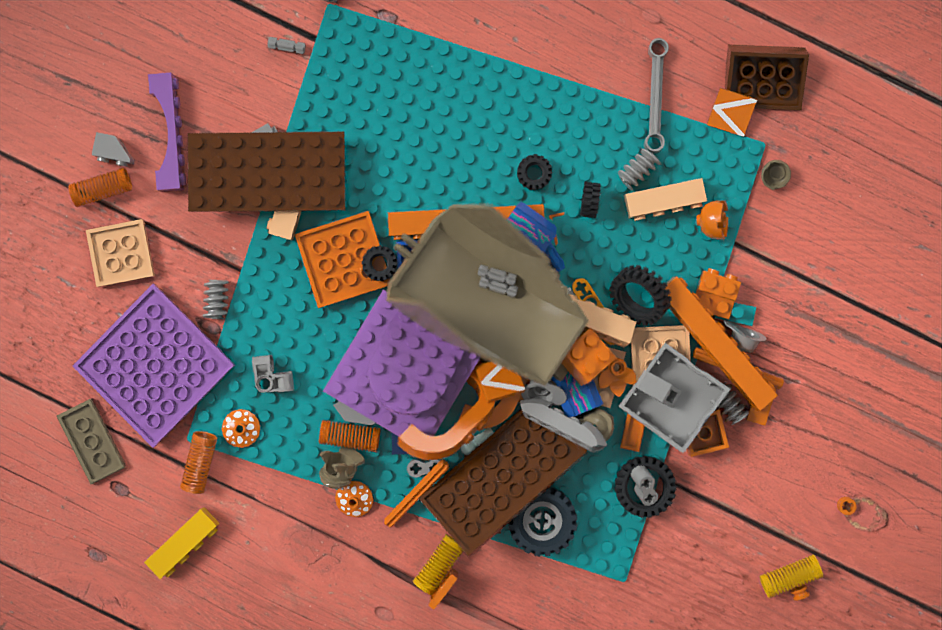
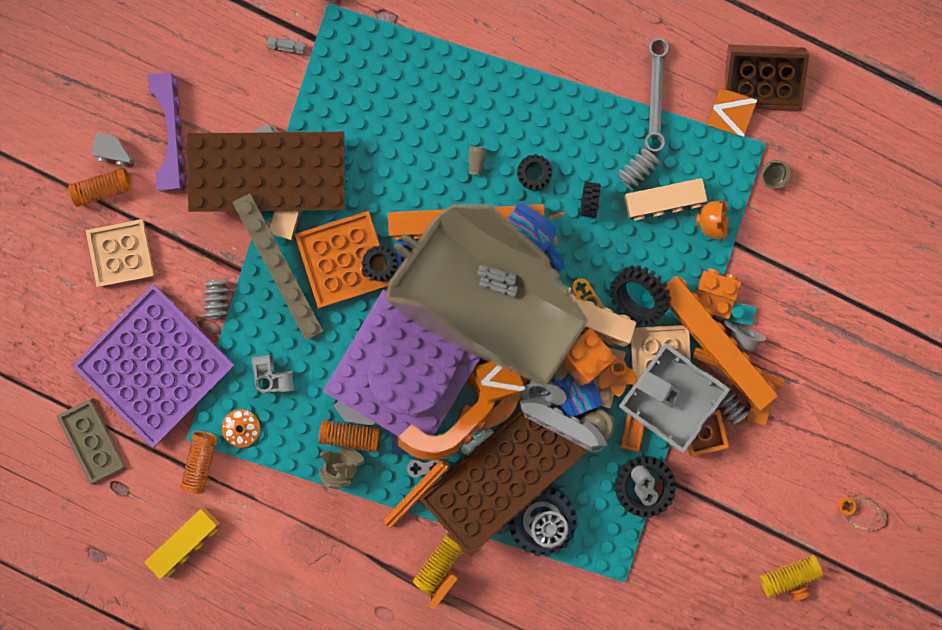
(277, 266): none -> dark tan plate
(357, 492): orange dish -> none
(476, 159): none -> dark tan cone
(550, 529): none -> light grey wheel

